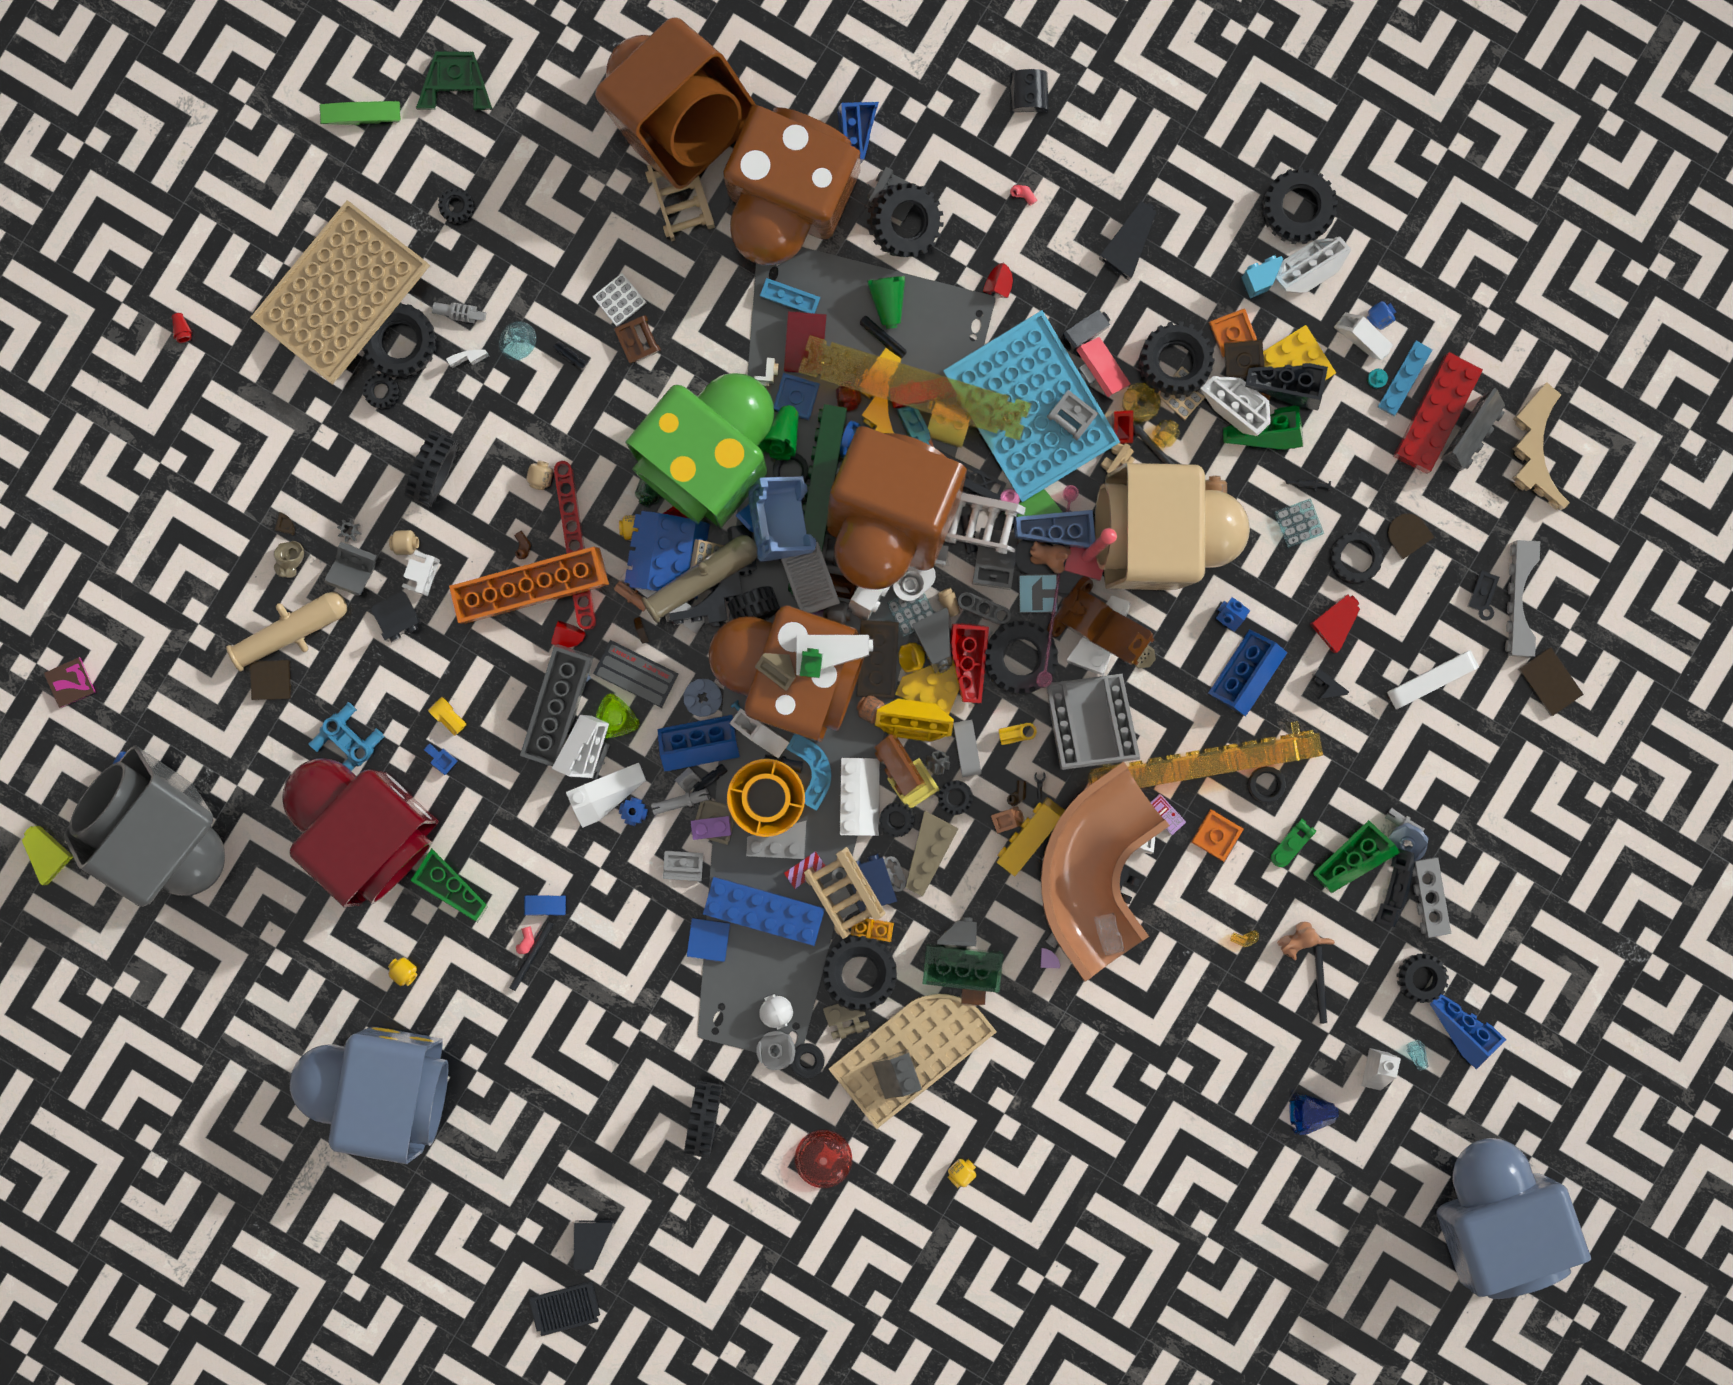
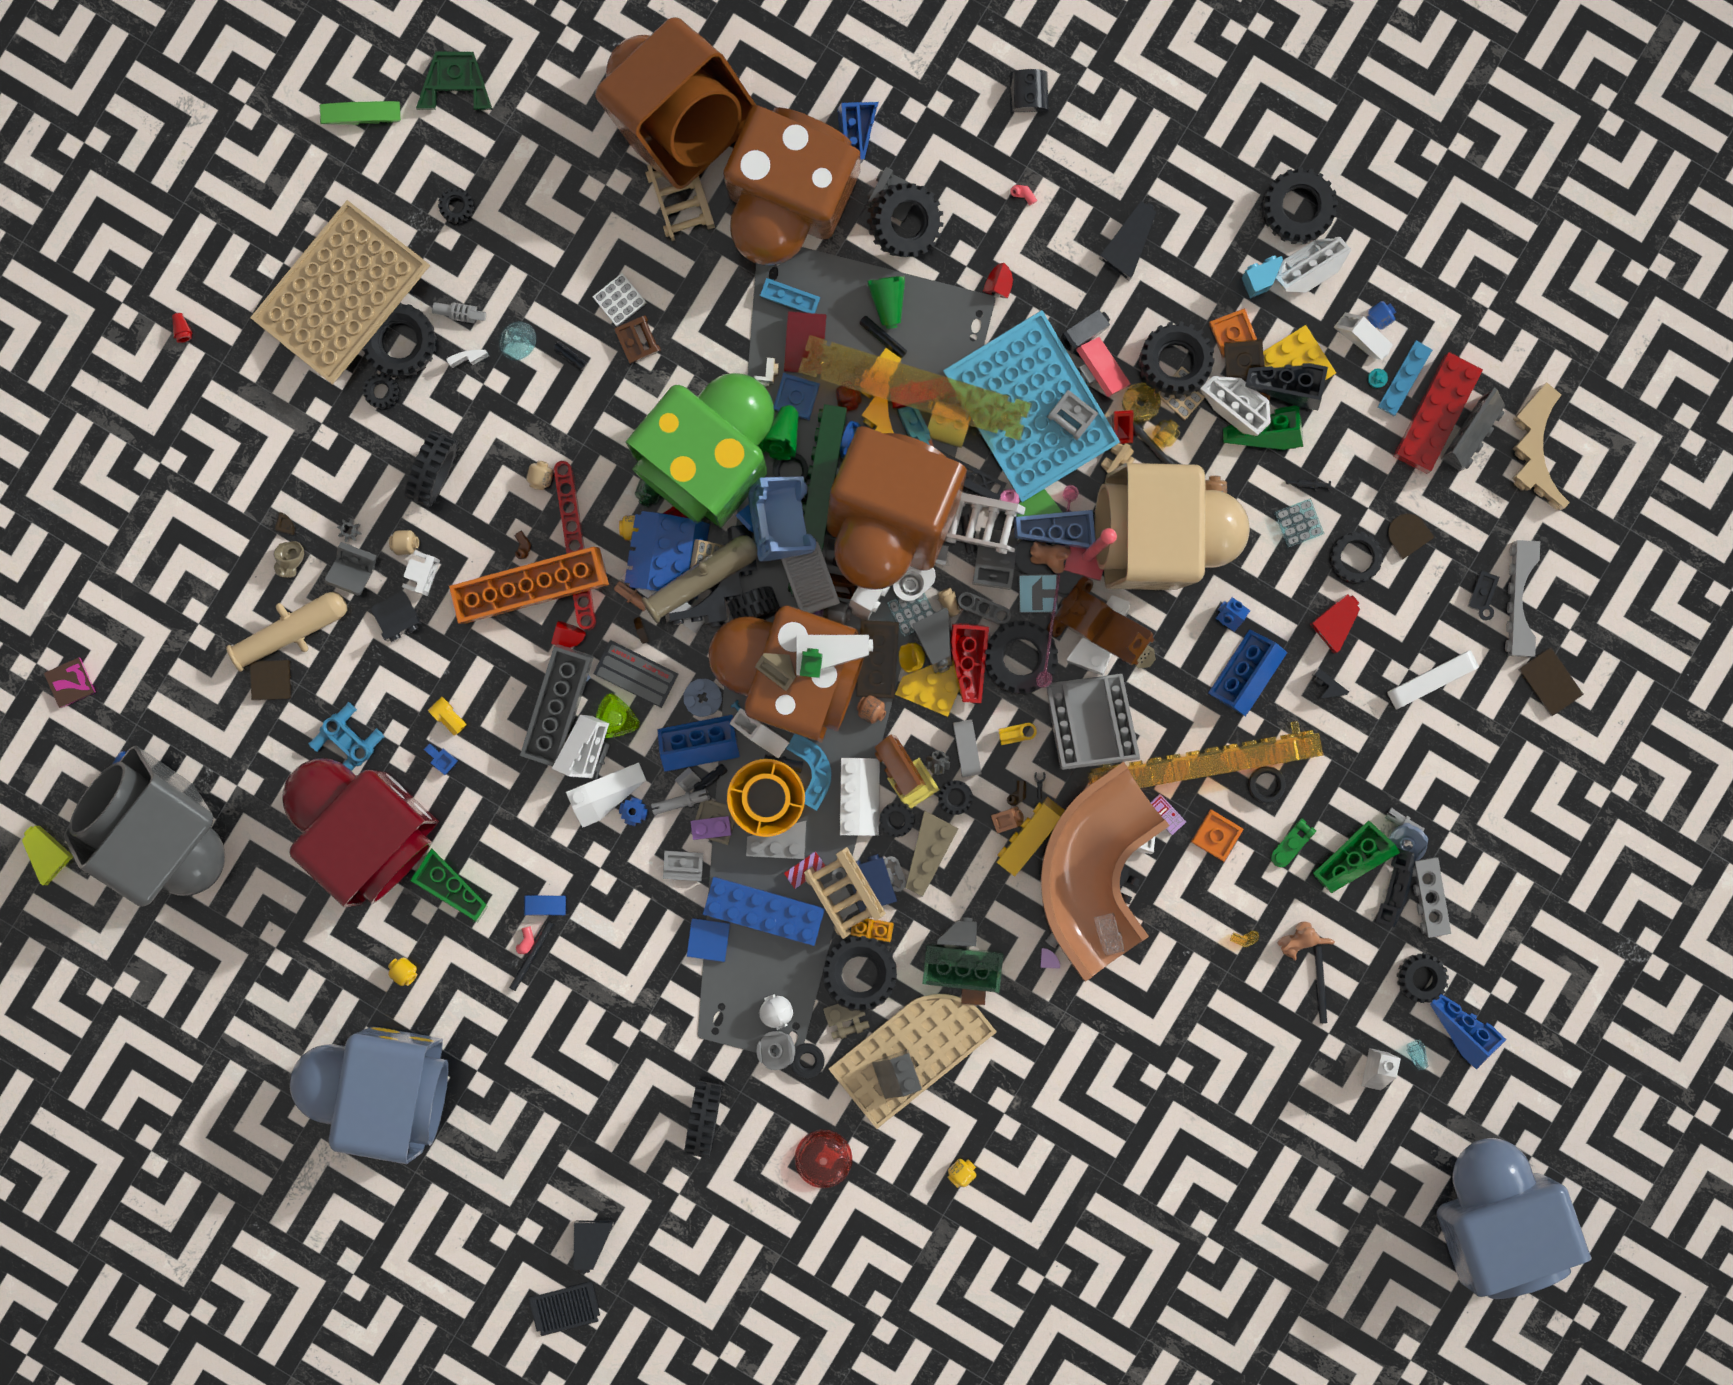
(914, 720): yellow wedge -> none
(1311, 1114): clear blue cone -> none

